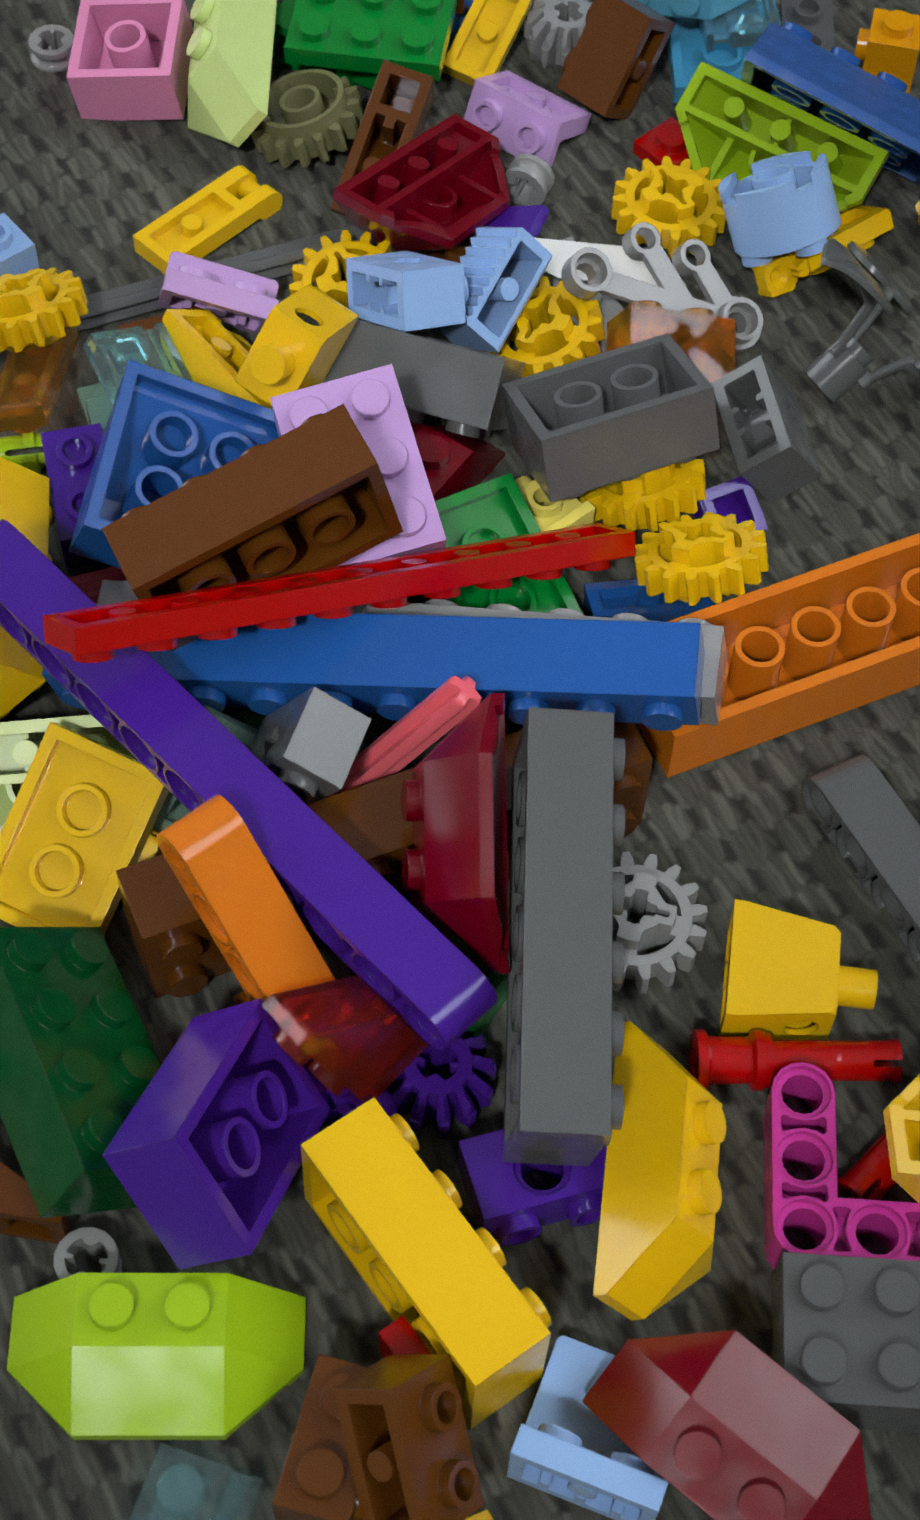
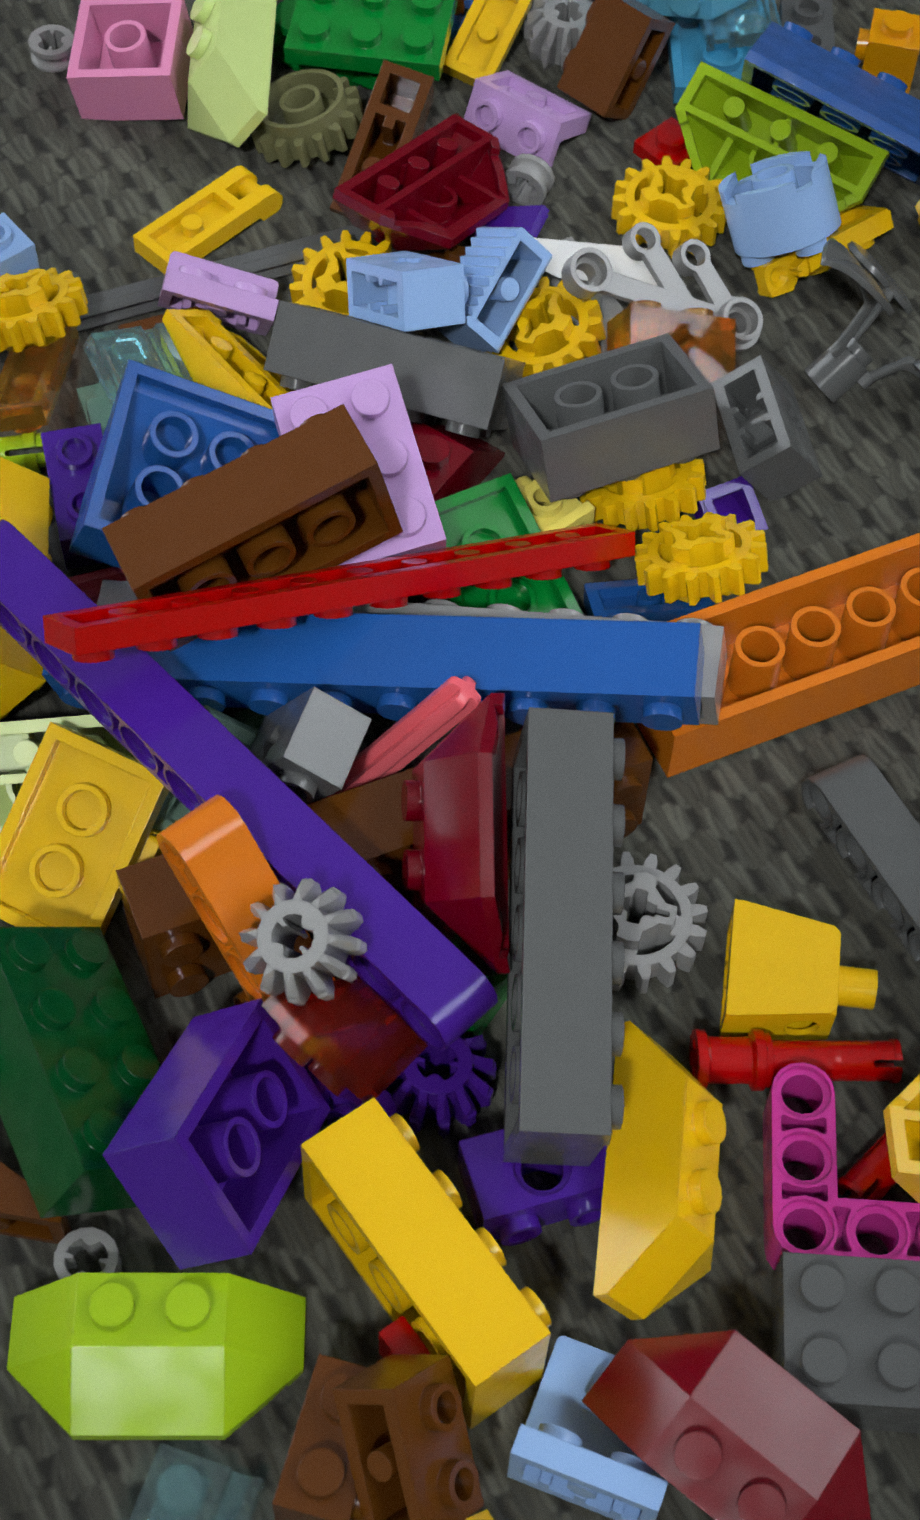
(277, 932): none -> light grey gear
(293, 352): yellow torso -> none

